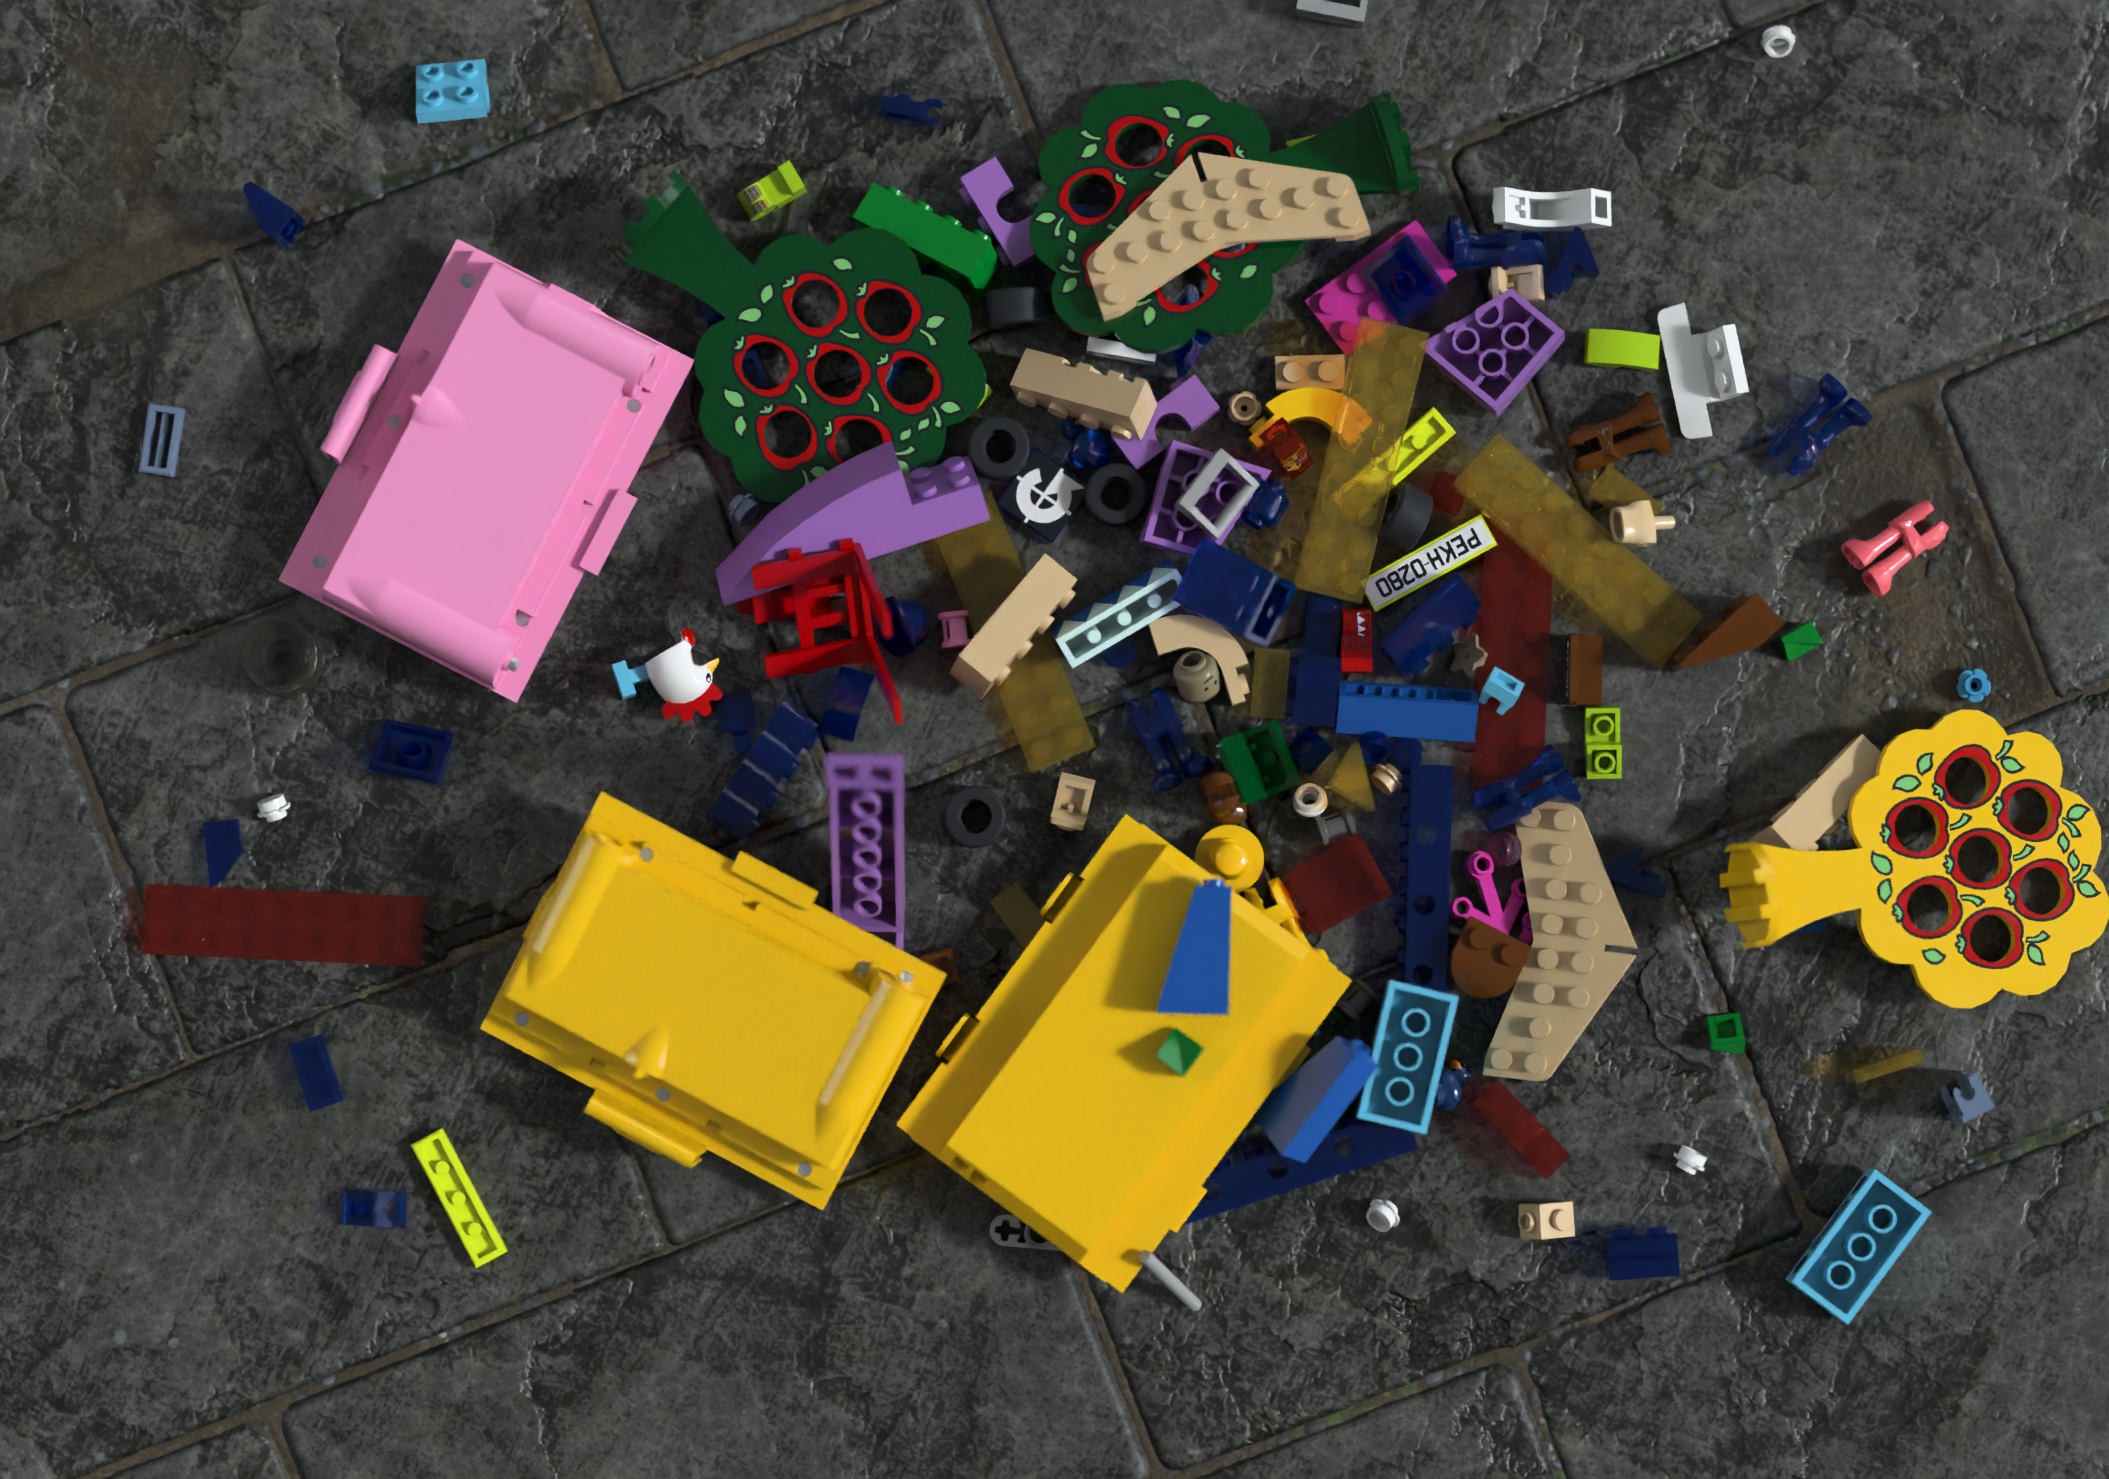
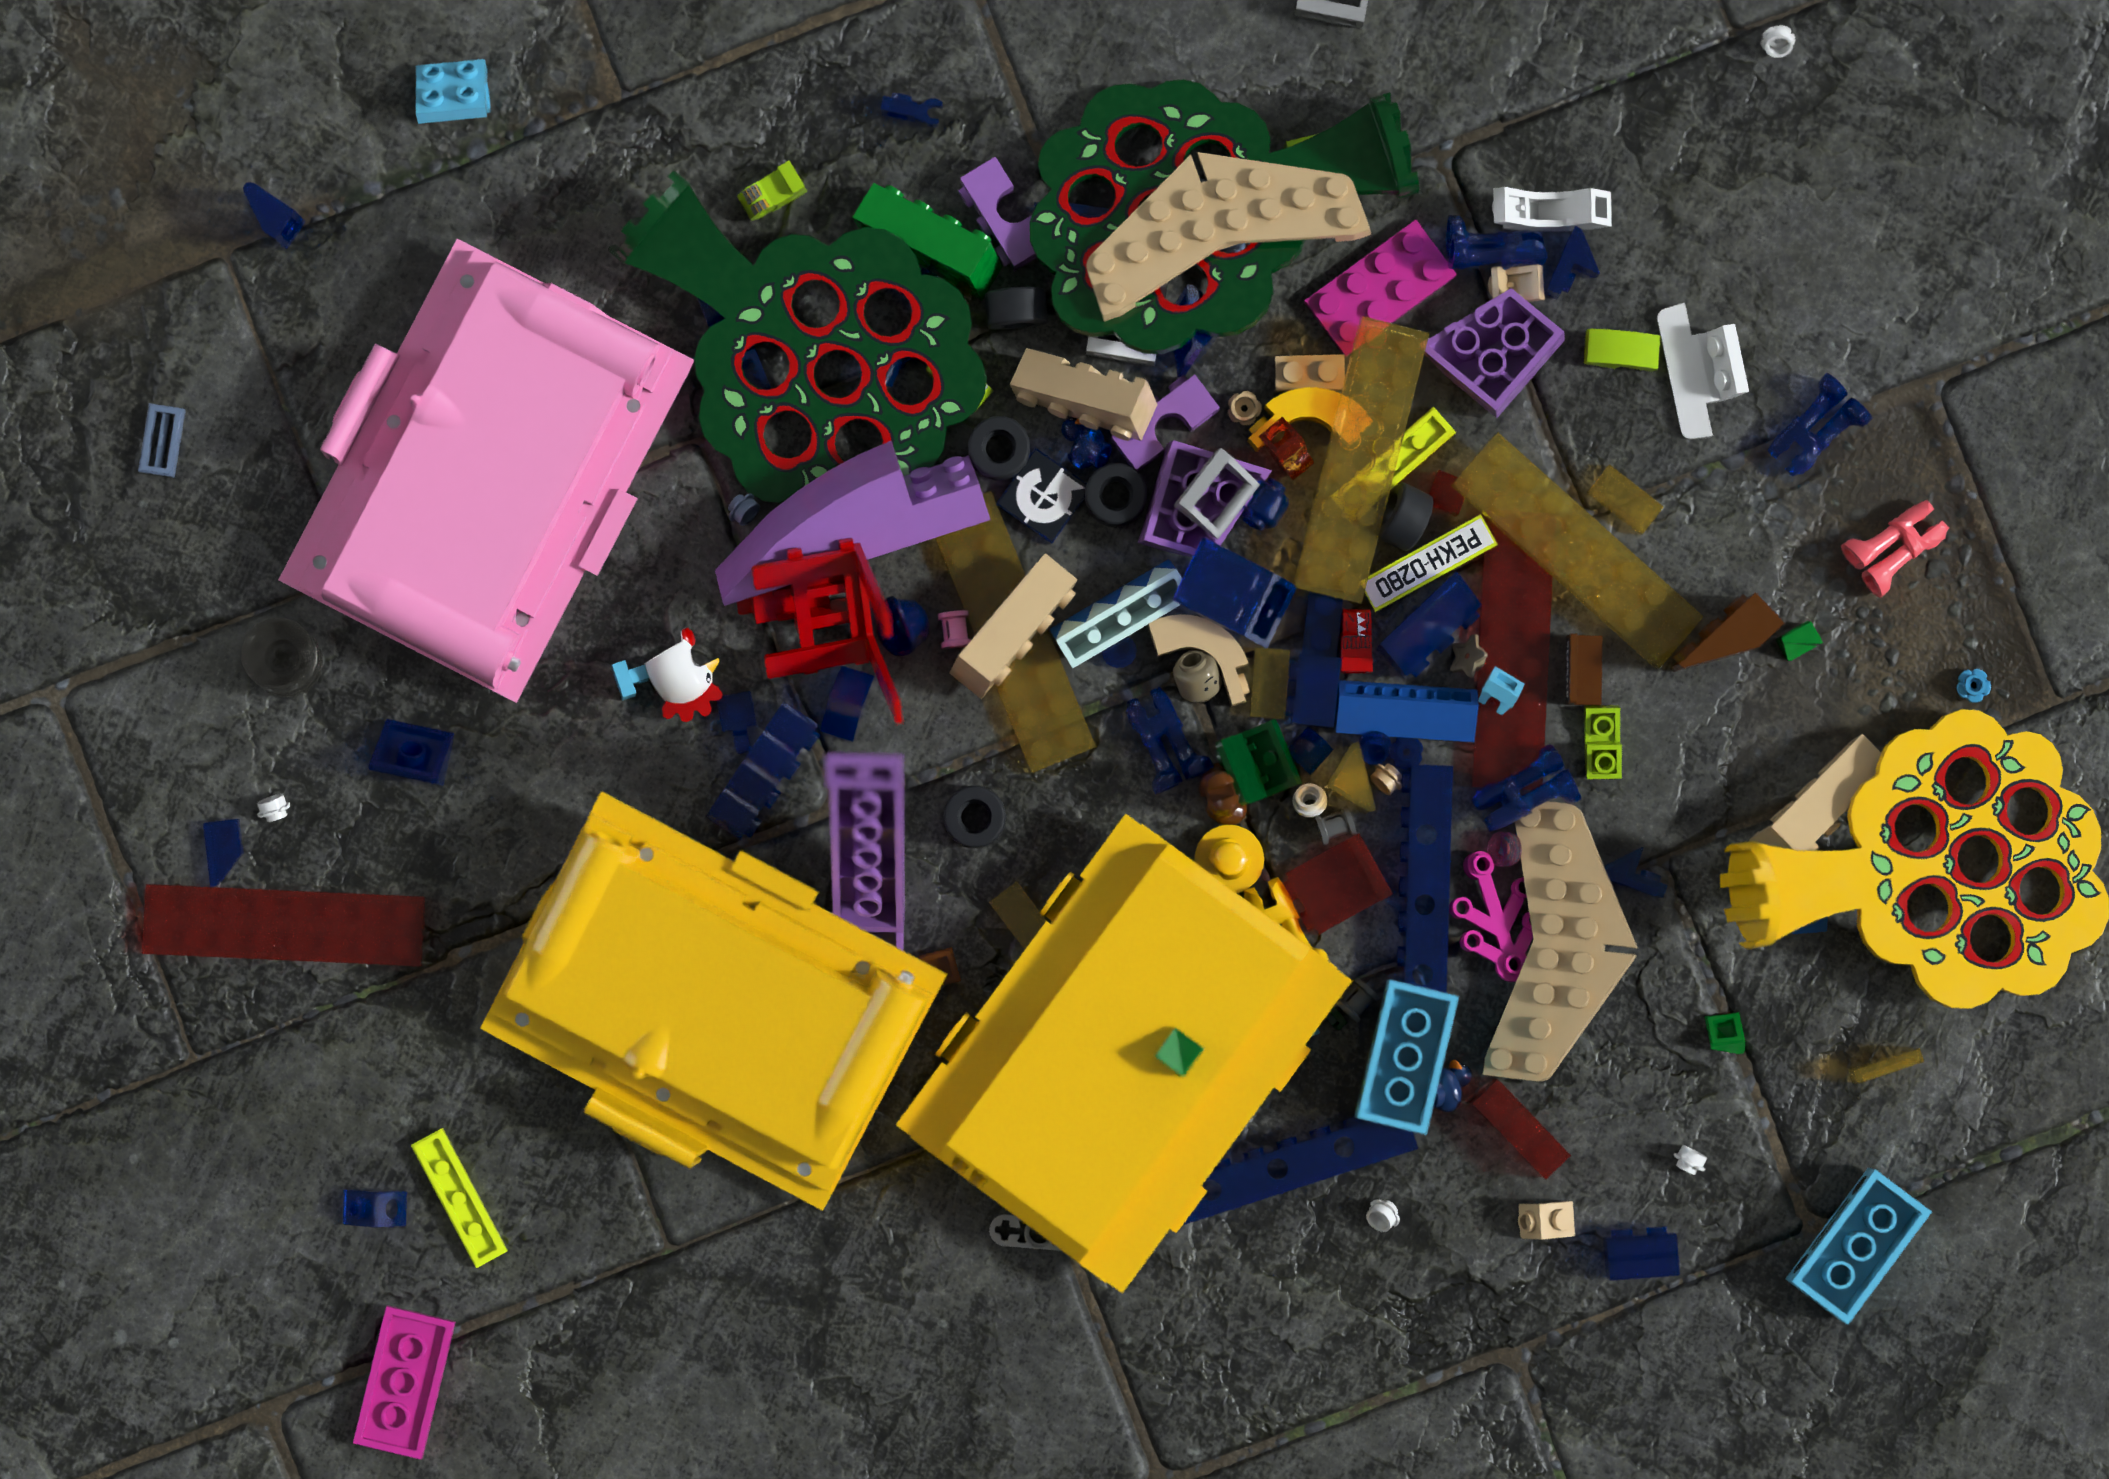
(316, 1072): clear blue plate -> none
(404, 1382): none -> dark pink plate
(1072, 802): tan bracket -> none
(1169, 1280): light grey bar -> none
(1201, 960): blue slope -> none
(1314, 1097): blue slope -> none
(1406, 281): clear blue slope -> none
(1485, 960): reddish brown slope -> none
(1602, 436): reddish brown piece -> none
(1637, 524): tan piece -> none
(1969, 1100): sand blue hinge -> none

